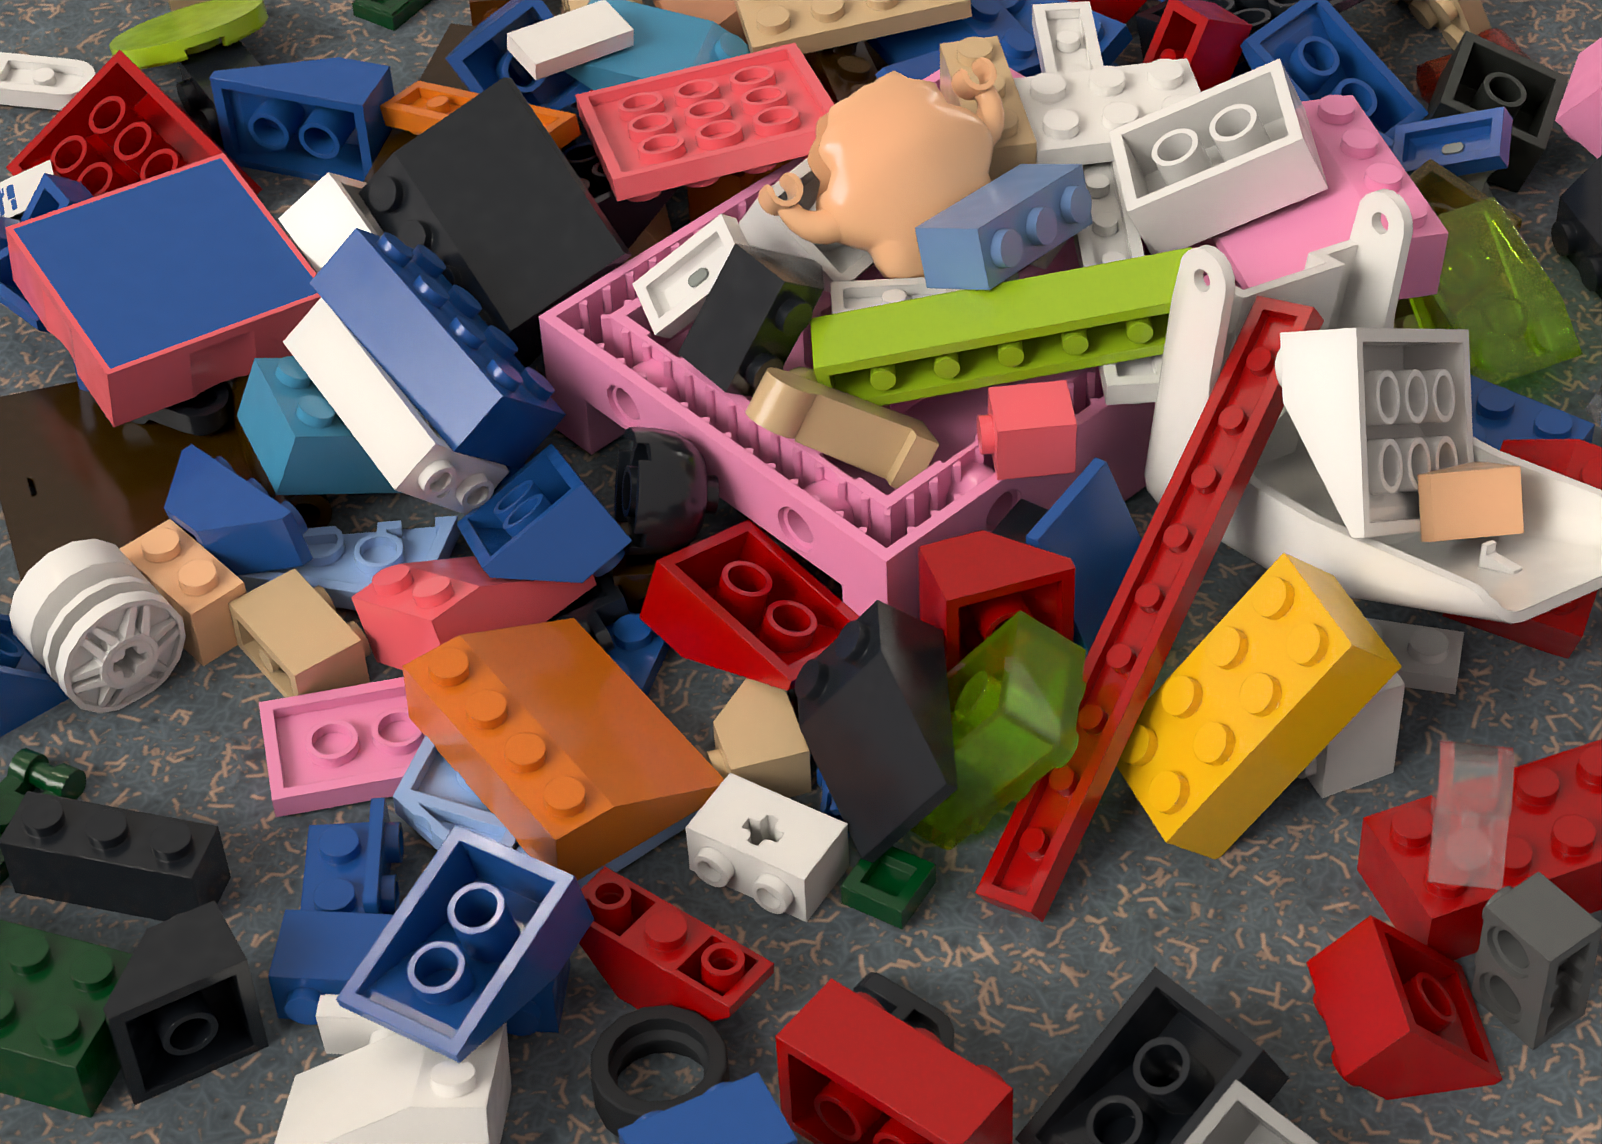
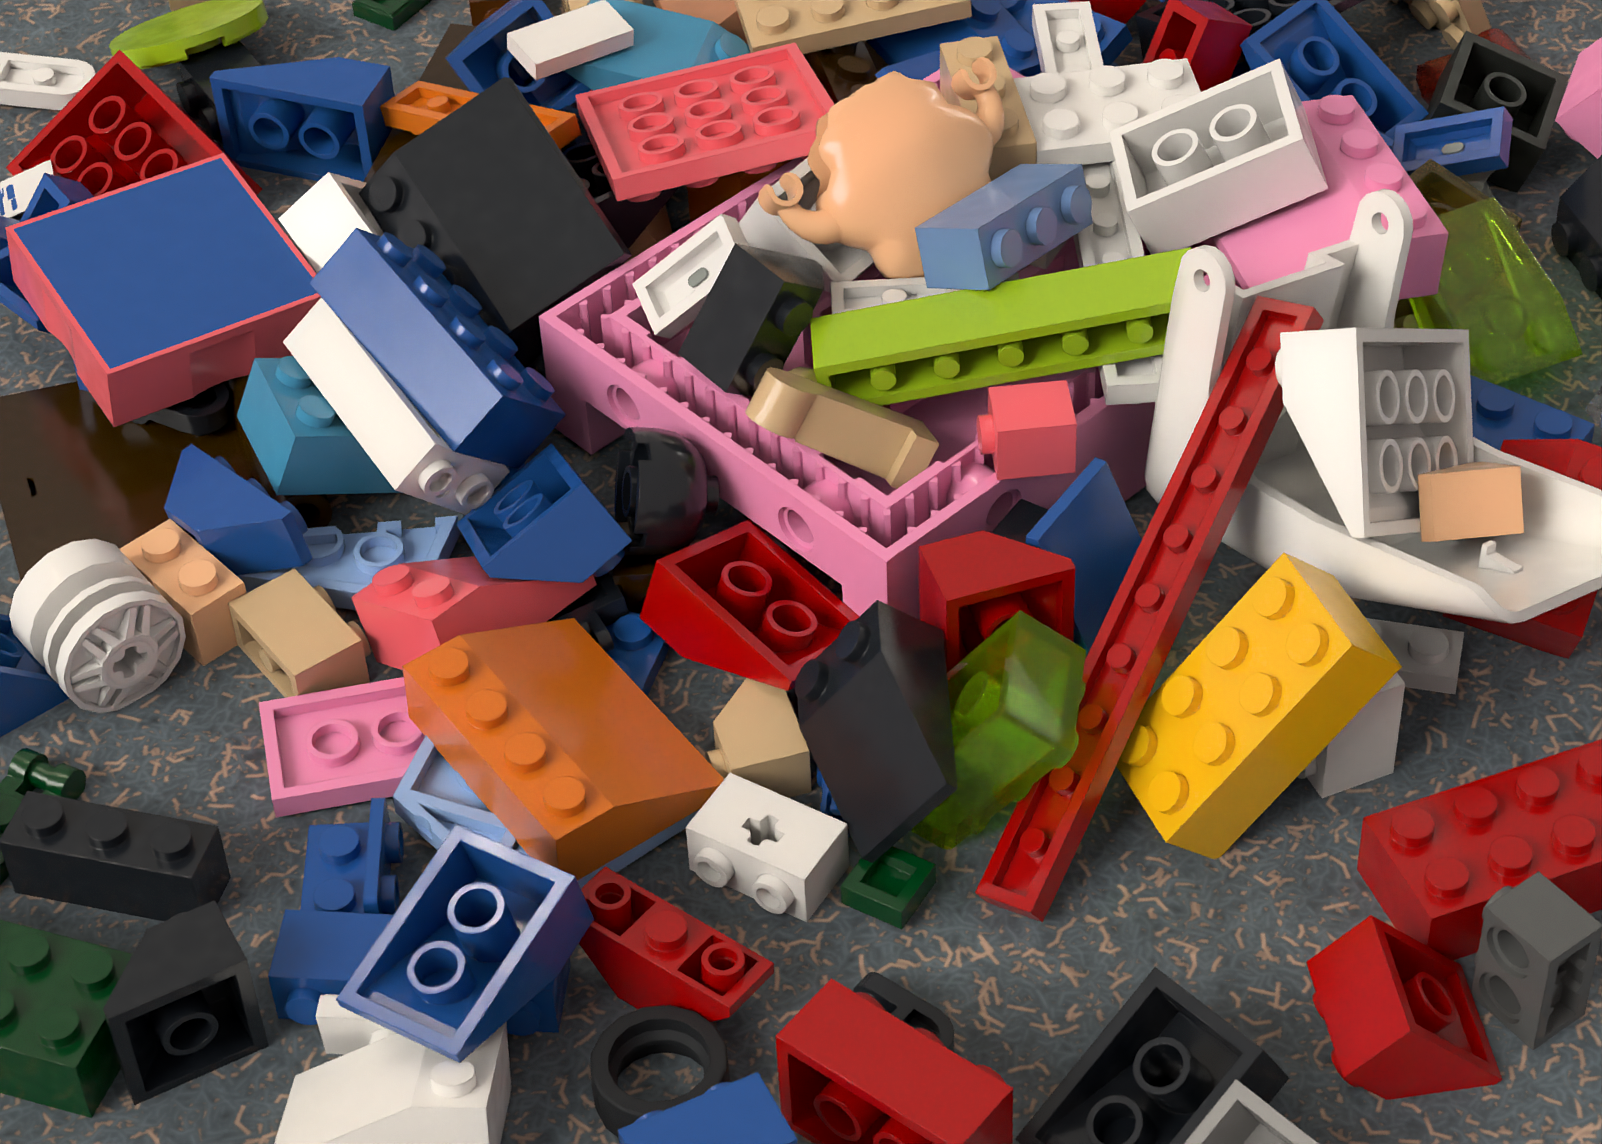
(1470, 814): clear brick -> none

